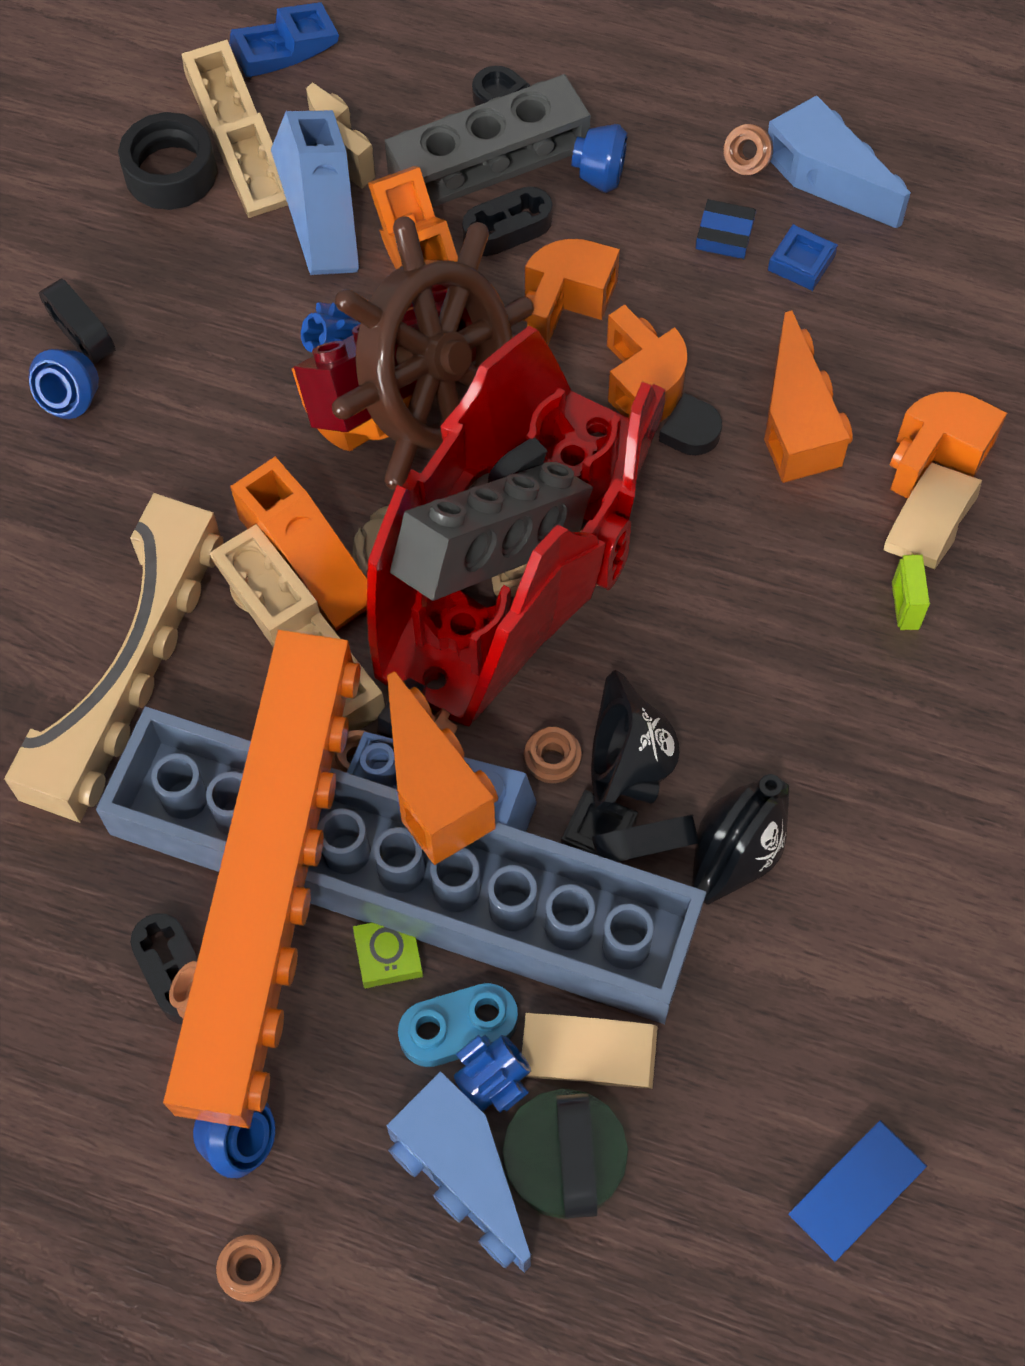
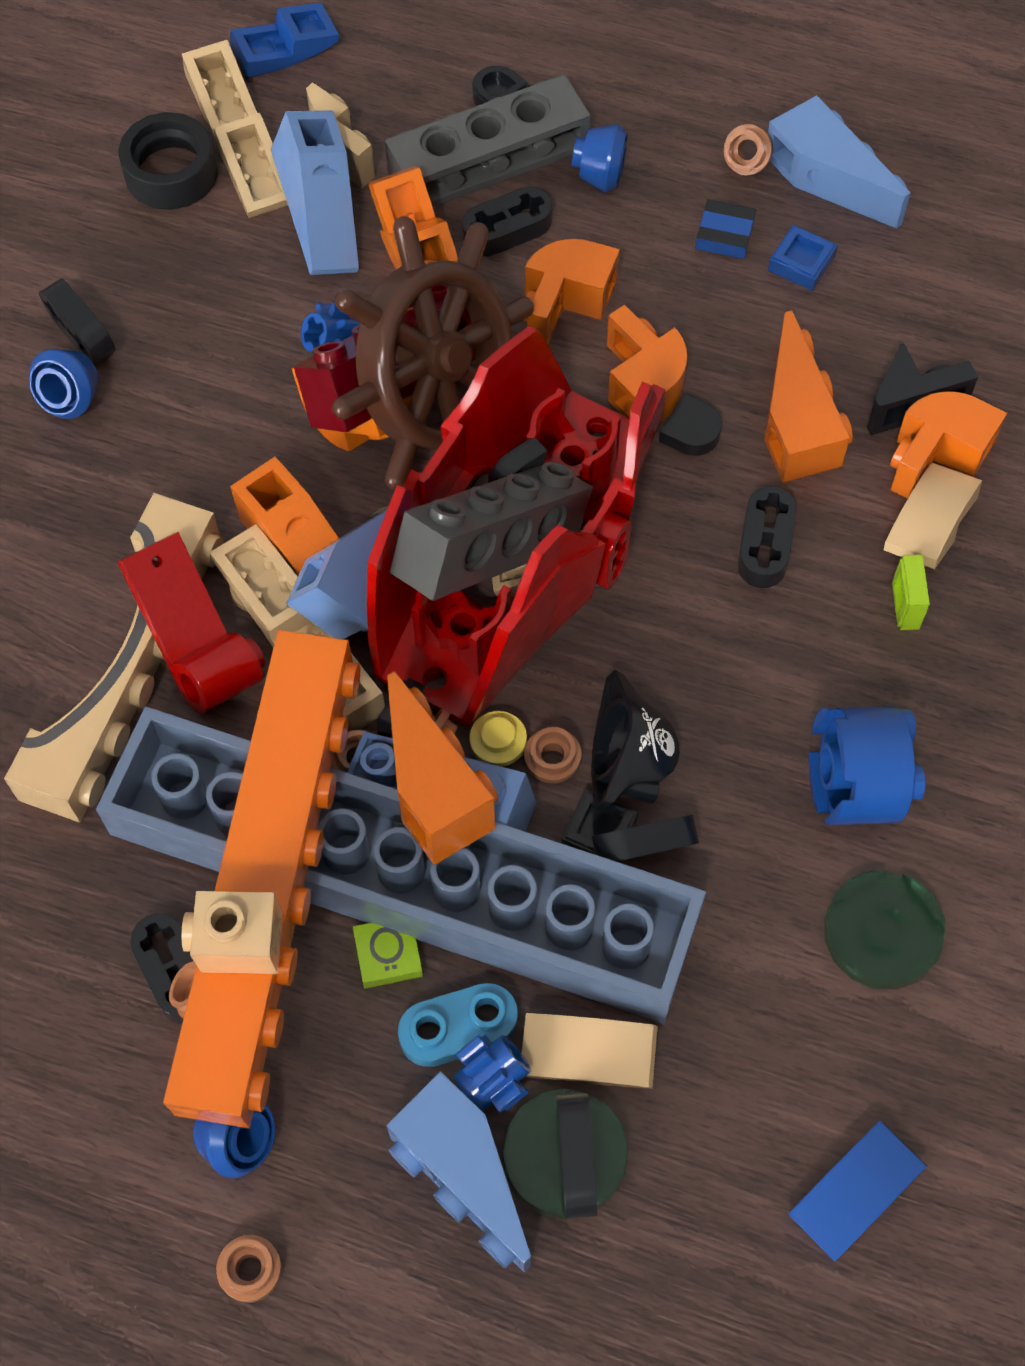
(187, 628): none -> red door
(234, 932): none -> tan brick
(334, 582): none -> medium blue slope
(498, 738): none -> light yellow plate
(741, 837): black hat -> none
(777, 538): none -> black beam
(865, 765): none -> blue brick
(884, 930): none -> clear green tile
(905, 386): none -> black slope

